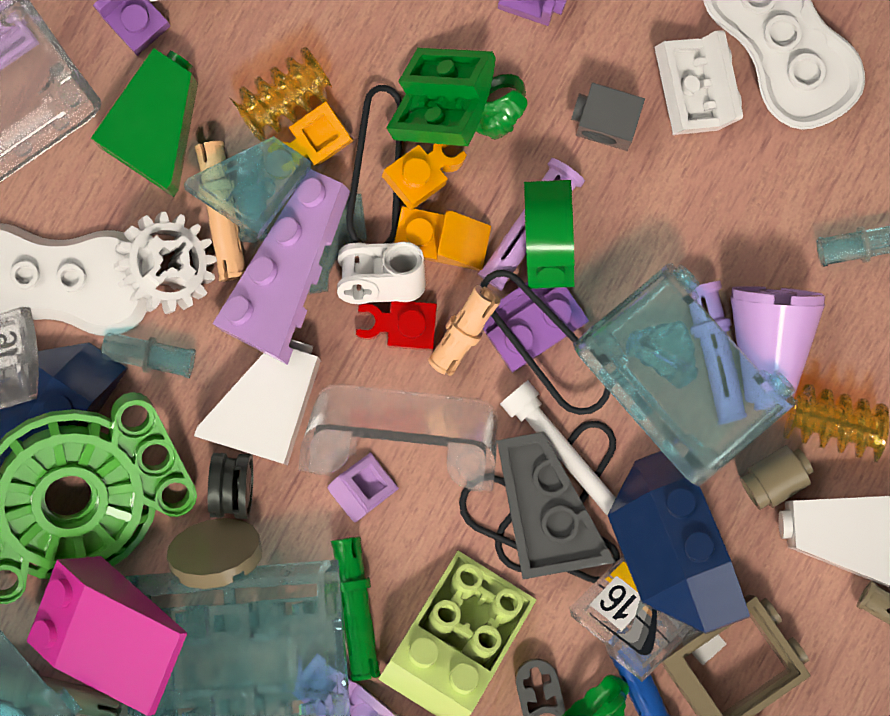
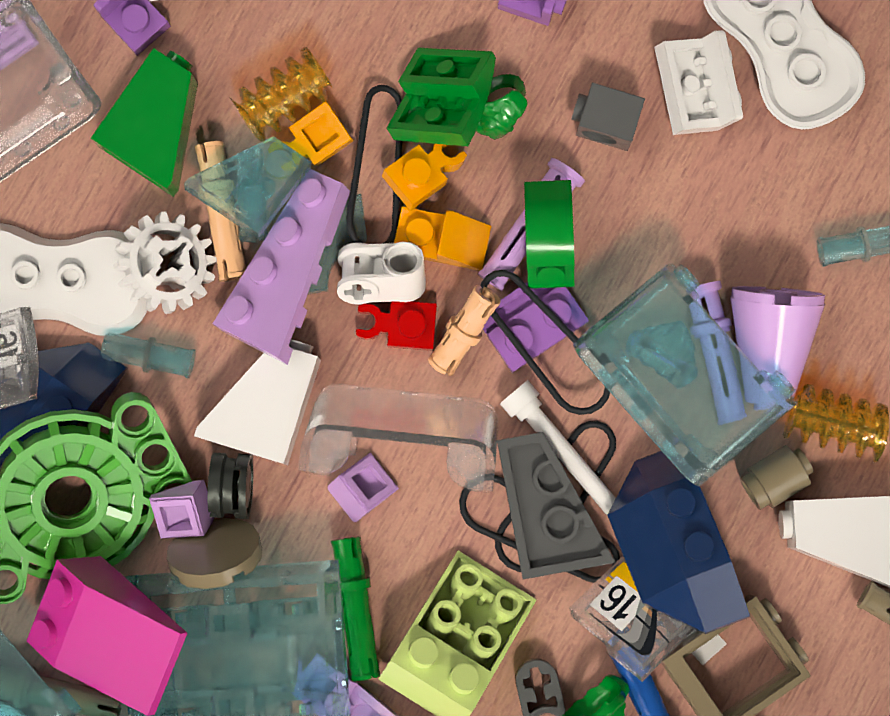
(182, 510): none -> lavender slope

